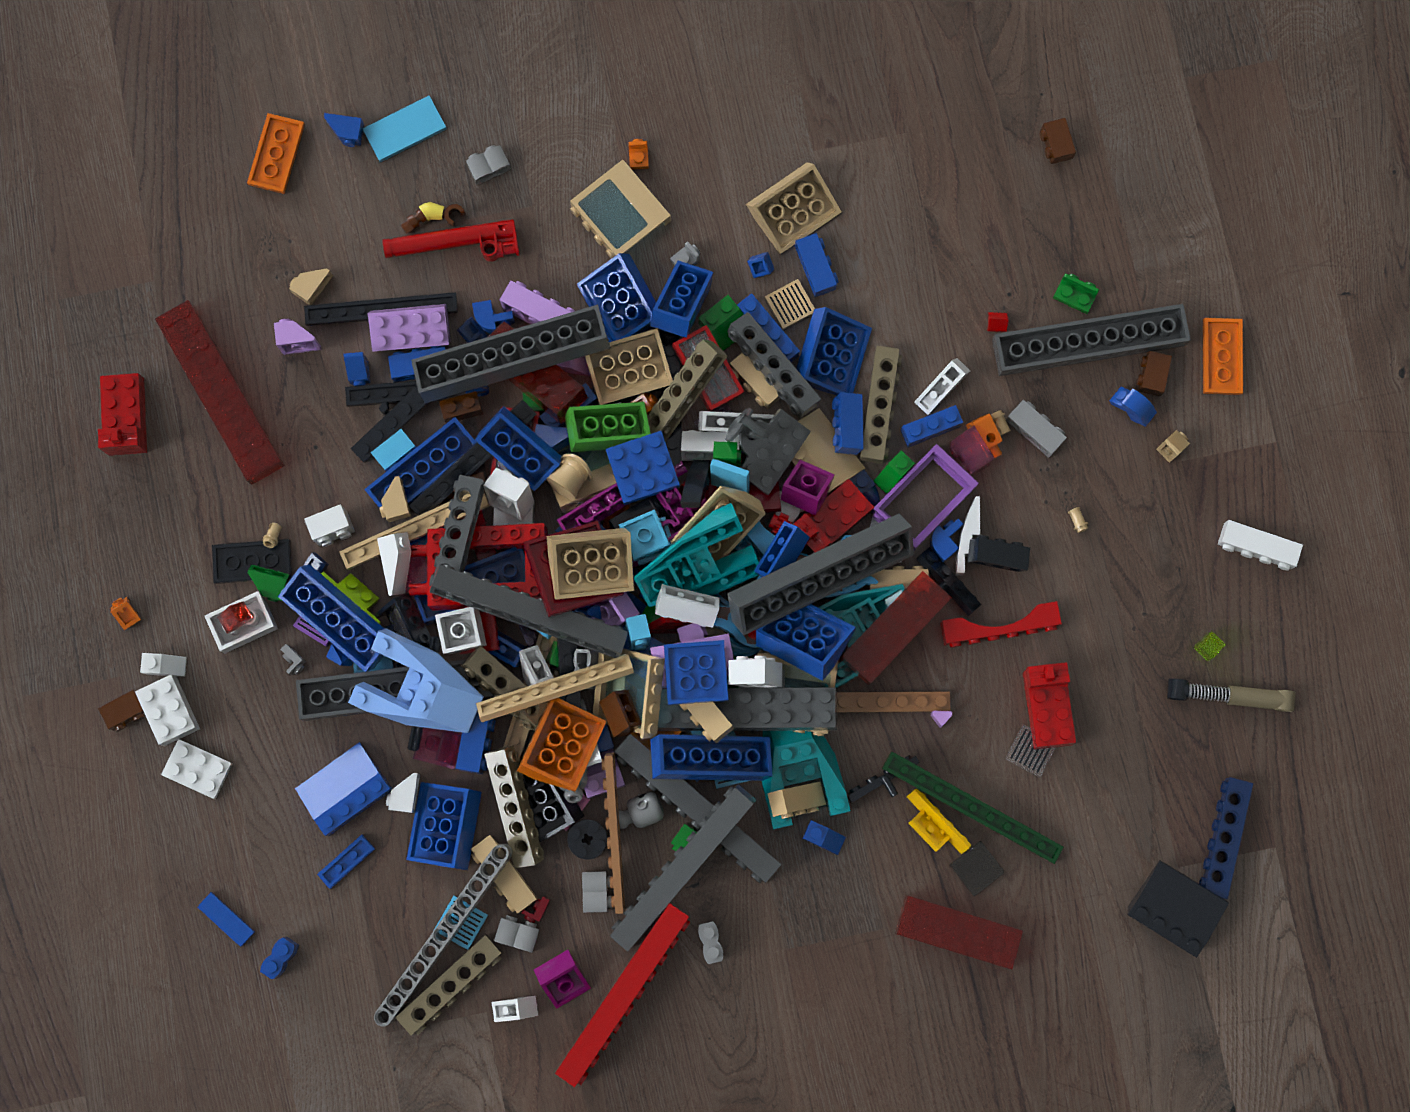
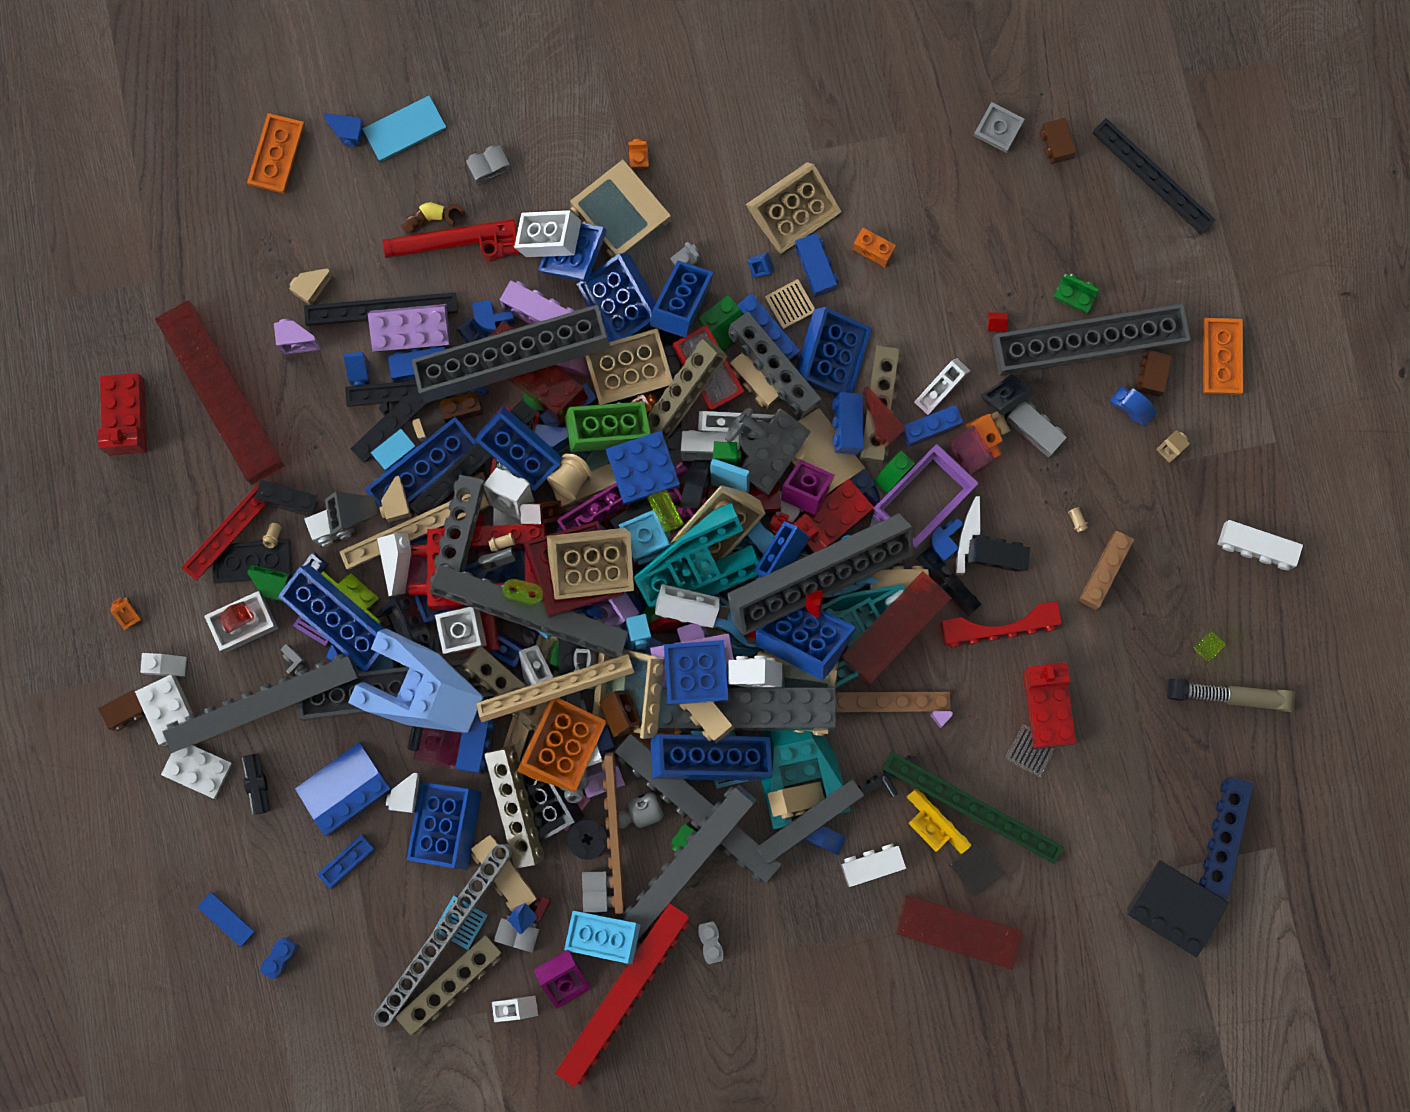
(223, 536): none -> red plate
(255, 784): none -> black piece
(258, 704): none -> dark grey brick
(285, 498): none -> black brick
(348, 511): none -> dark grey slope
(420, 430): none -> tan tile
(497, 559): none -> dark grey bar
(501, 542): none -> tan pin
(522, 591): none -> clear neon green plate
(522, 918): none -> blue slope
(540, 511): none -> reddish brown brick
(547, 234): none -> white brick
(581, 263): none -> blue plate
(602, 937): none -> medium azure plate
(665, 511): none -> clear neon green tile
(809, 821): none -> dark grey tile
(814, 603): none -> red slope
(873, 247): none -> orange brick
(873, 865): none -> white brick
(884, 423): none -> clear red slope
(998, 127): none -> light grey plate
(1007, 394): none -> black plate
(1106, 570): none -> medium nougat brick
(1153, 176): none -> black plate

